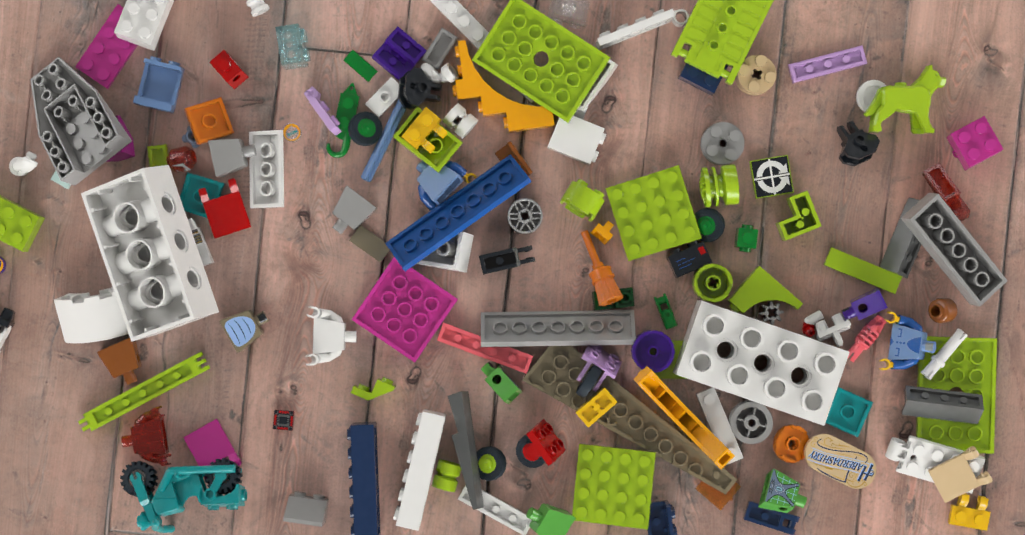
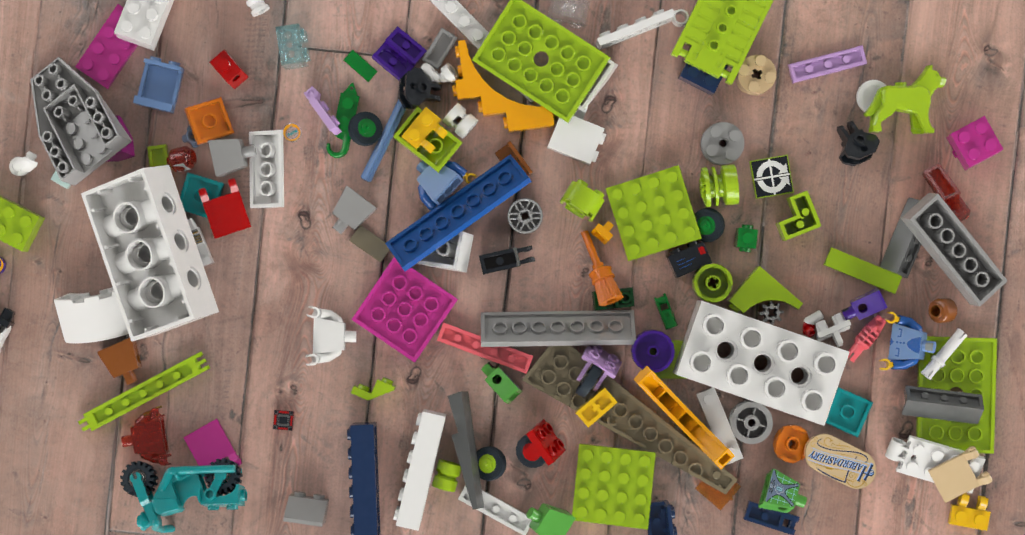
(244, 328): torso -> none
(384, 97): white plate -> none

